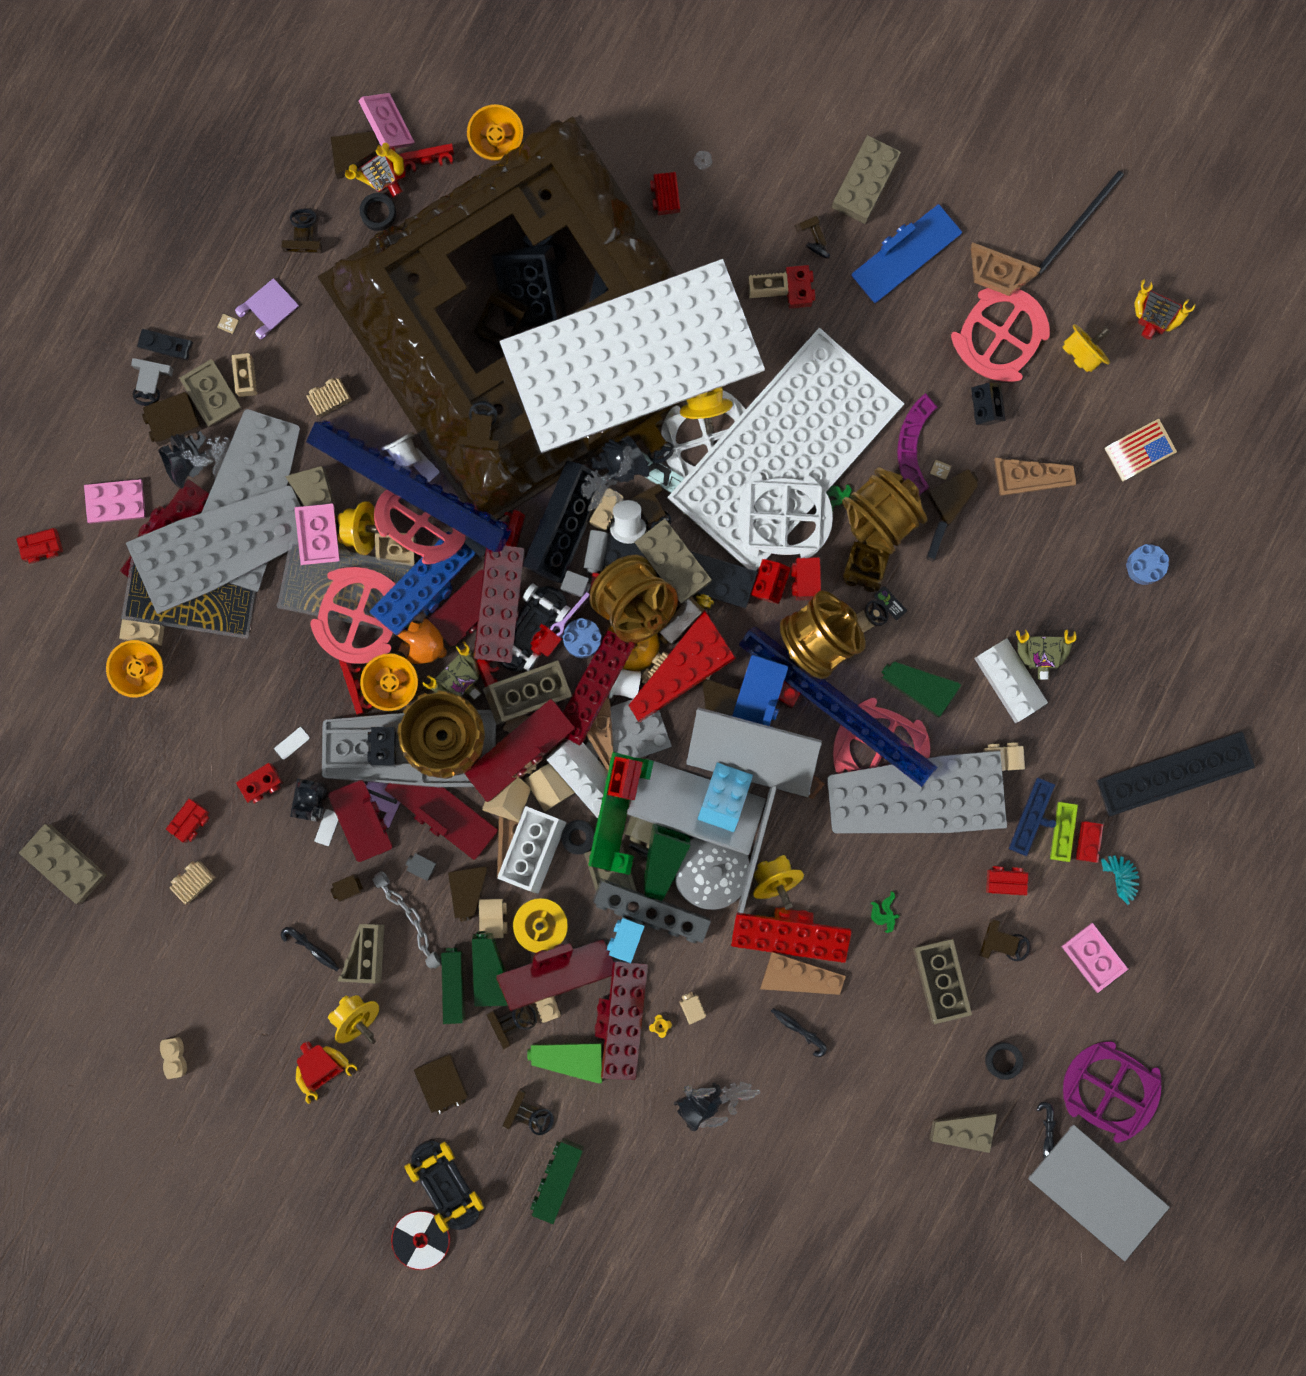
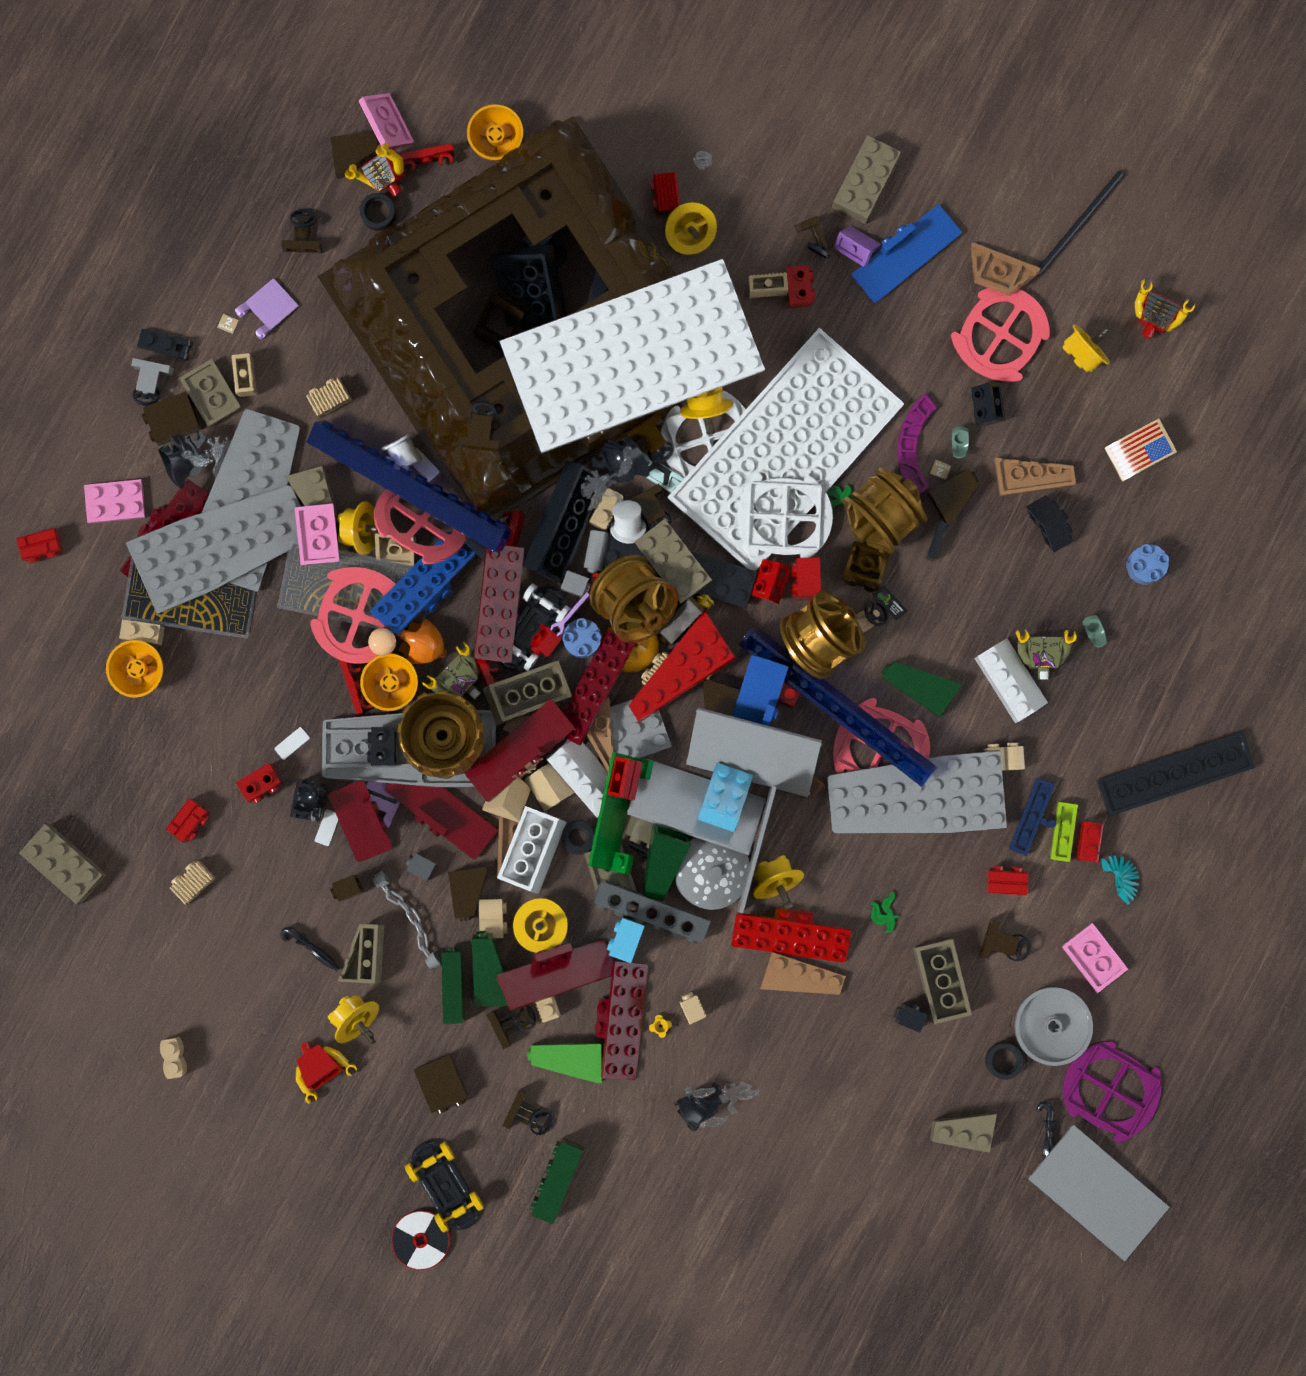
(382, 641): none -> light nougat helmet
(460, 611): dark red bracket -> none
(626, 684): white piece -> none
(690, 228): none -> yellow piece
(792, 1024): black piece -> none
(856, 245): none -> medium lavender panel
(910, 1016): none -> black brick
(960, 441): none -> sand green hair
(1051, 522): none -> black brick
(1053, 1026): none -> light grey dish
(1095, 630): none -> sand green hair

